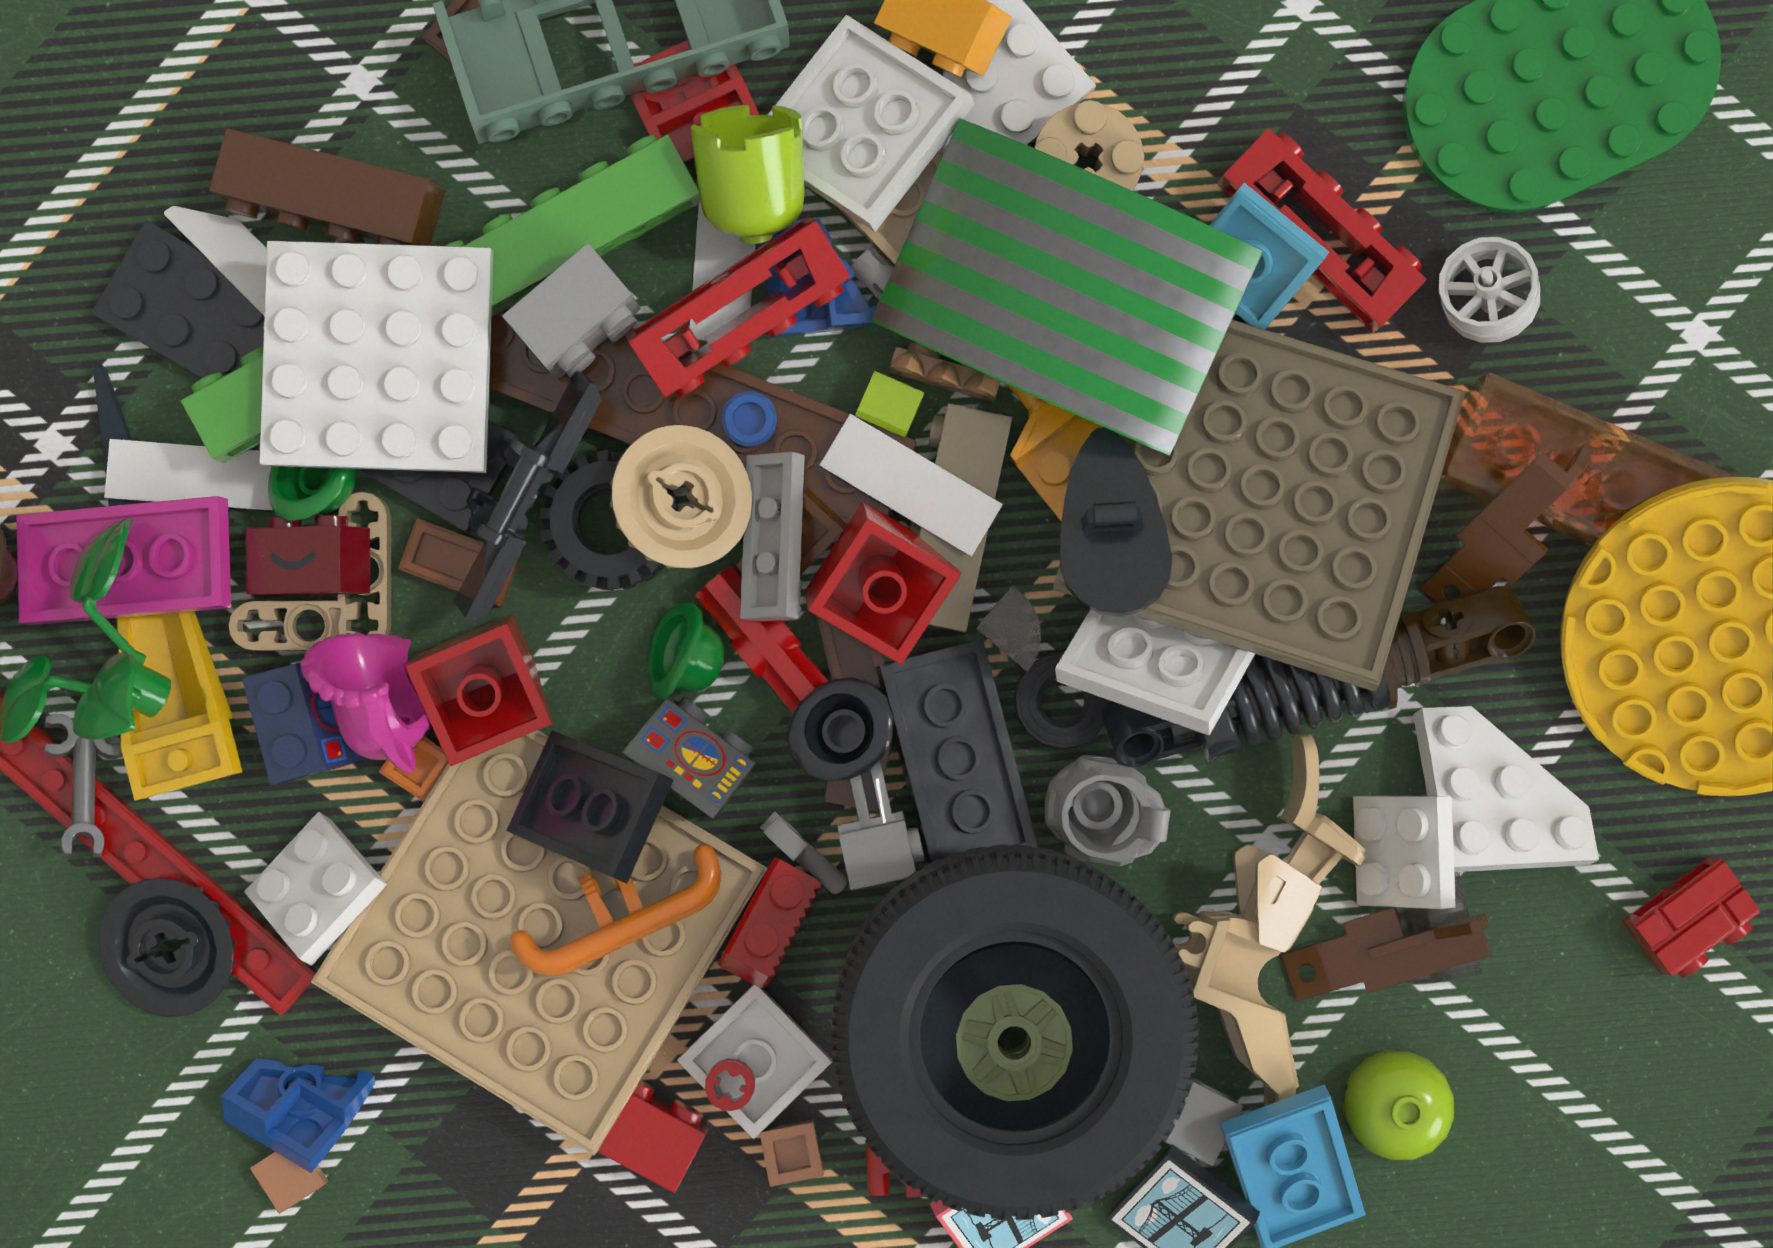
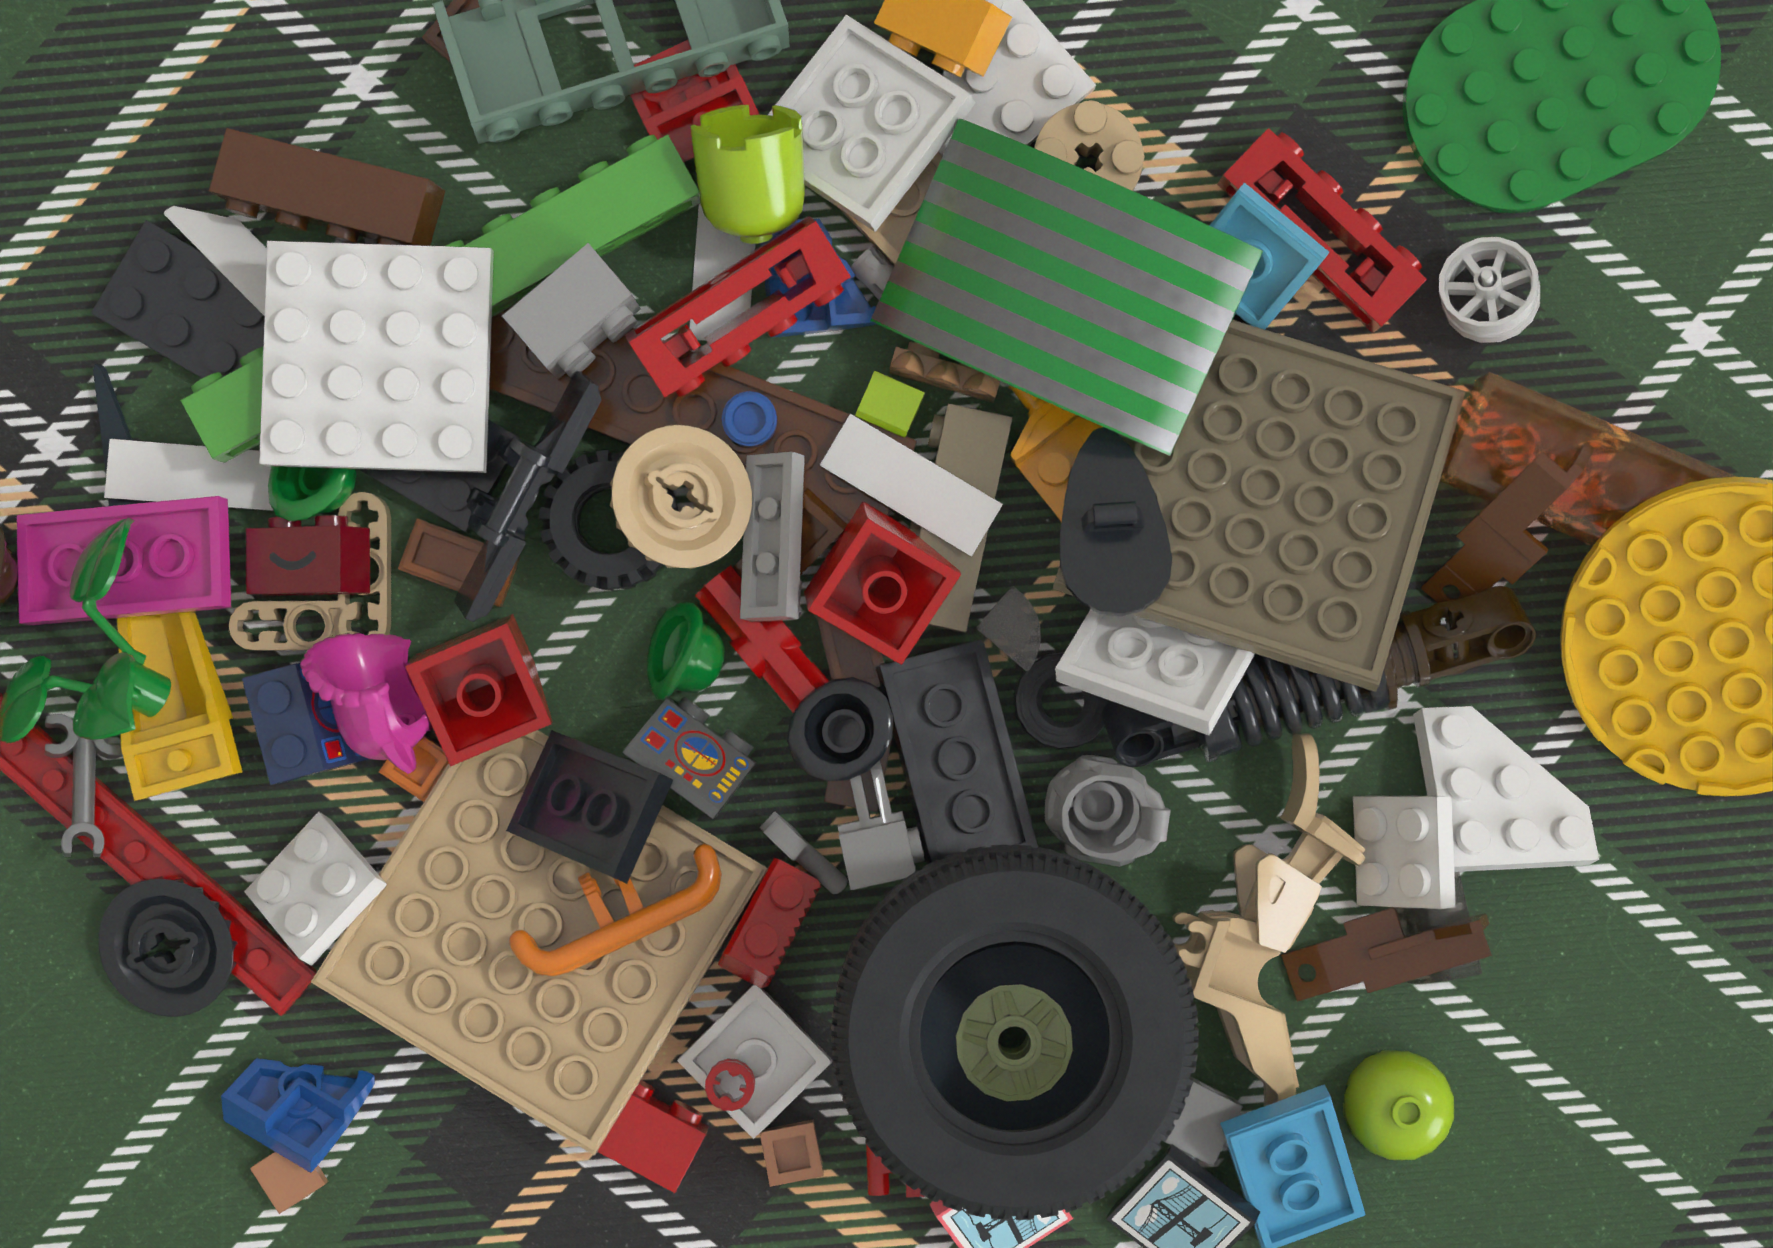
(1692, 918): red brick -> none

